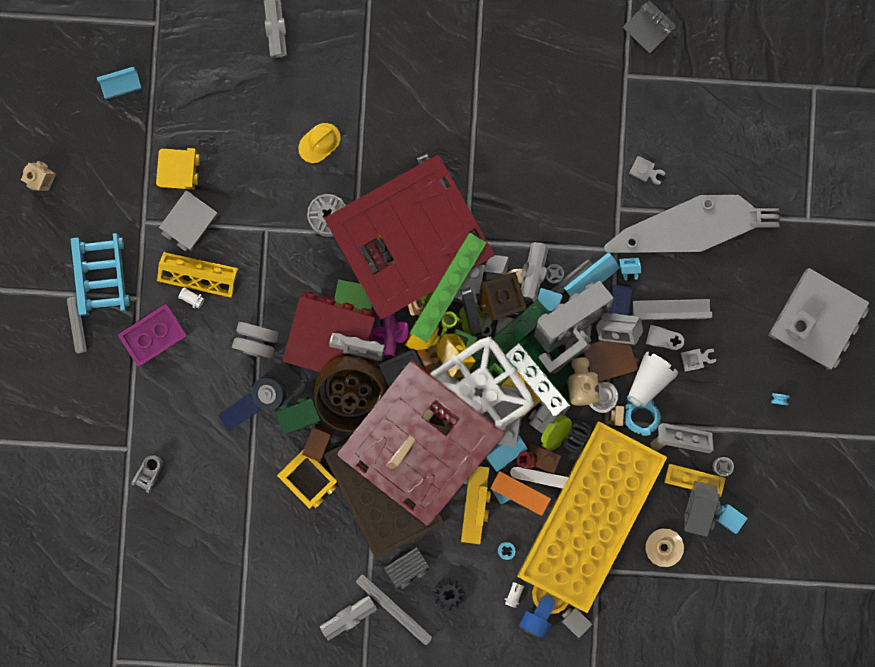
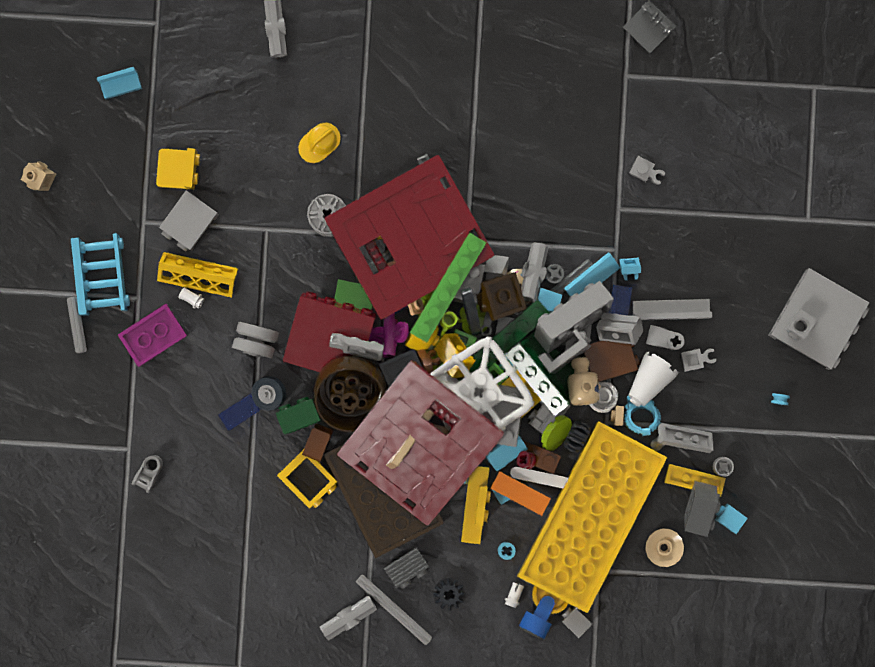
(694, 225): light grey wing -> none

